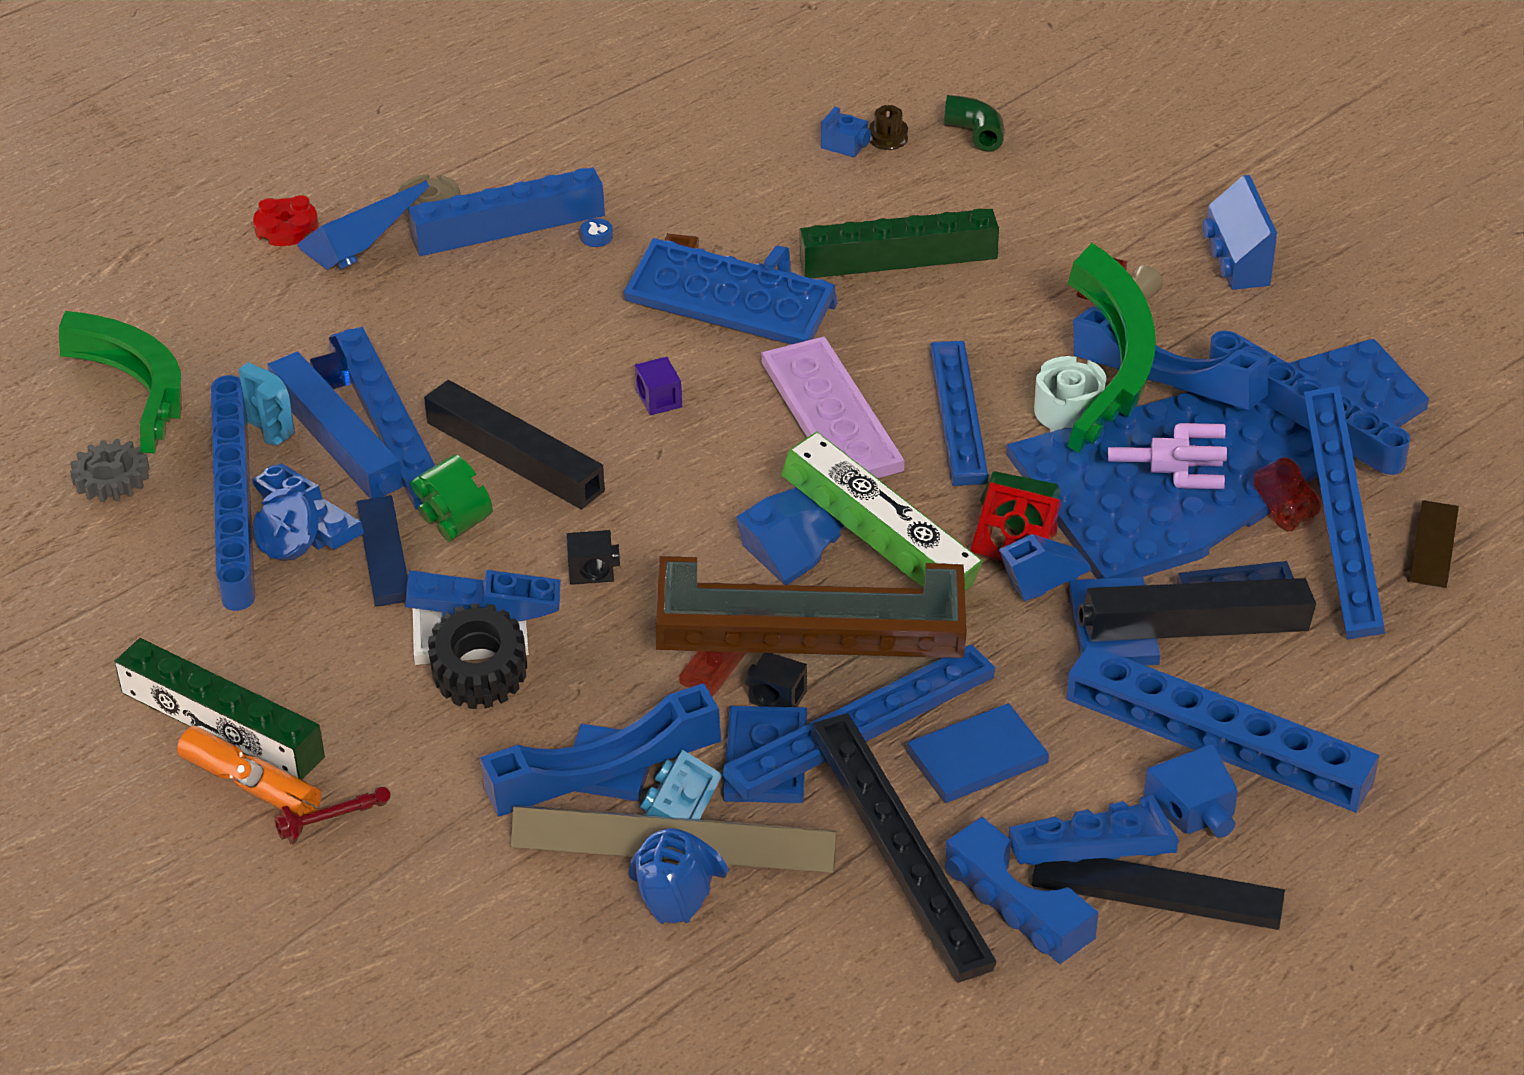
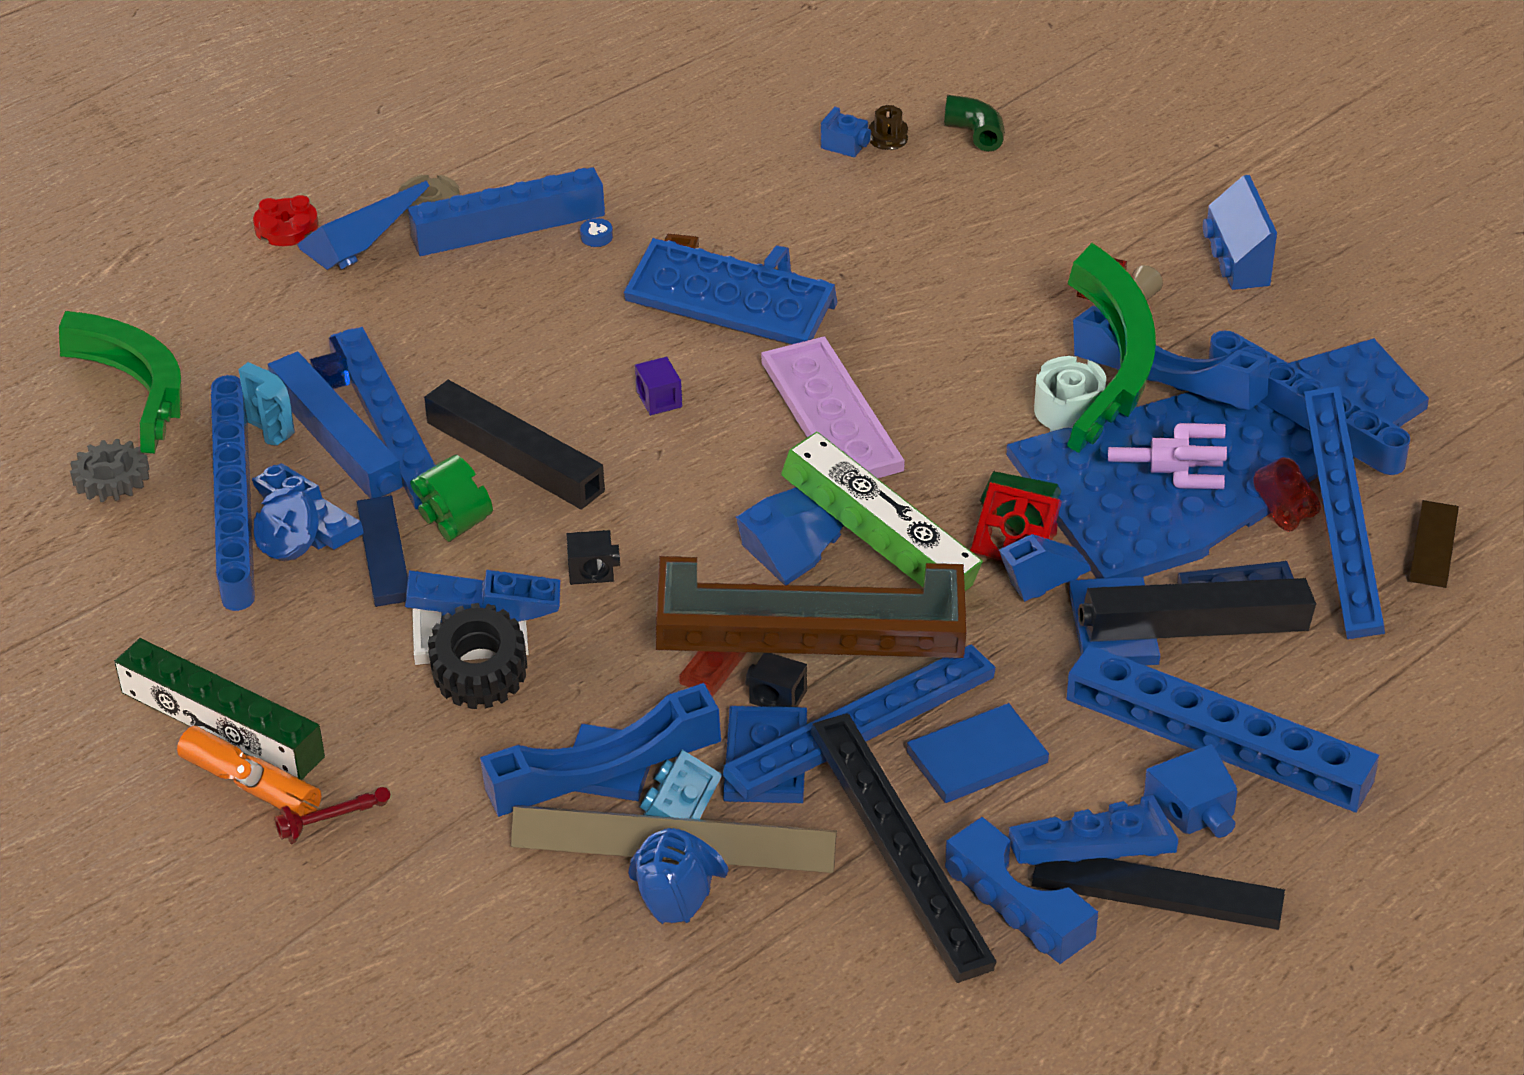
(899, 243): dark green brick -> none
(959, 413): blue tile -> none

